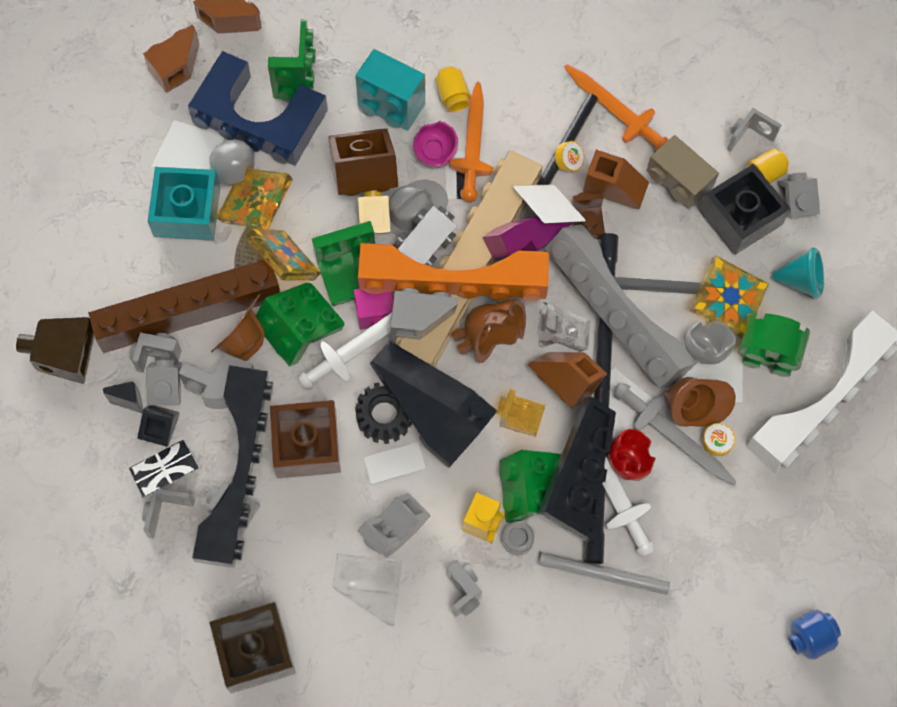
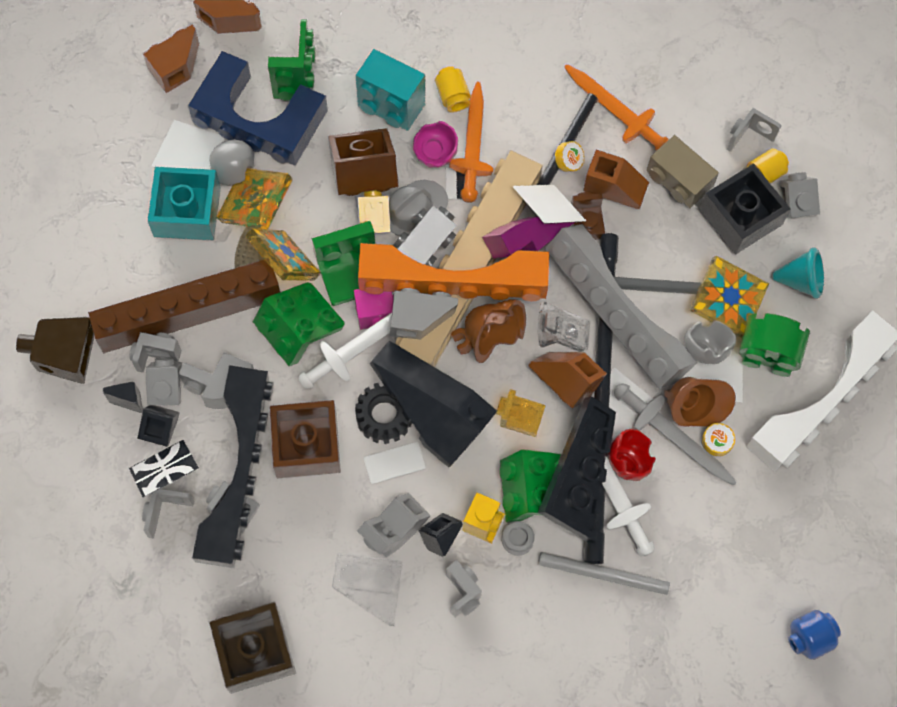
(245, 338): dark orange piece -> none
(440, 533): none -> black slope

